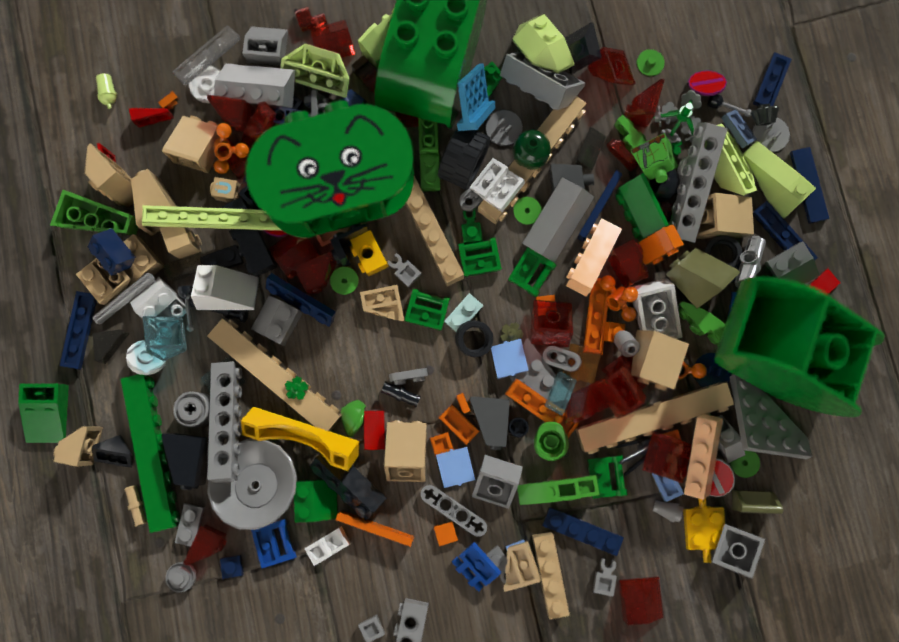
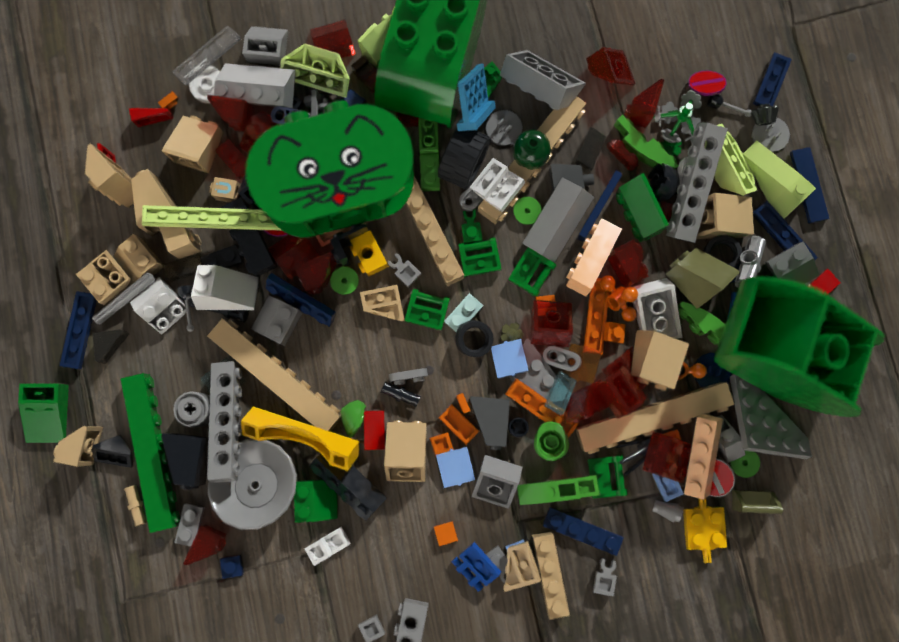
(89, 215): bright green wedge -> none
(106, 91): yellowish green piece -> none
(111, 251): dark blue brick -> none
(141, 361): white tile -> none
(164, 336): clear light blue slope -> none
(180, 577): light grey plate -> none
(241, 150): orange piece -> none
(264, 115): clear red plate -> none
(267, 545): blue plate -> none
(296, 388): green plant -> none
(308, 22): clear red piece -> none
(375, 528): orange tile -> none
(455, 507): light grey beam -> none
(543, 44): yellowish green wedge -> none
(583, 47): black slope -> none
(626, 343): light grey brick -> none
(641, 600): clear red slope -> none
(650, 62): bright green piece -> none
(655, 158): bright green torso -> none
(661, 243): orange brick -> none
(738, 551): light grey slope -> none
(739, 128): sand blue plate -> none

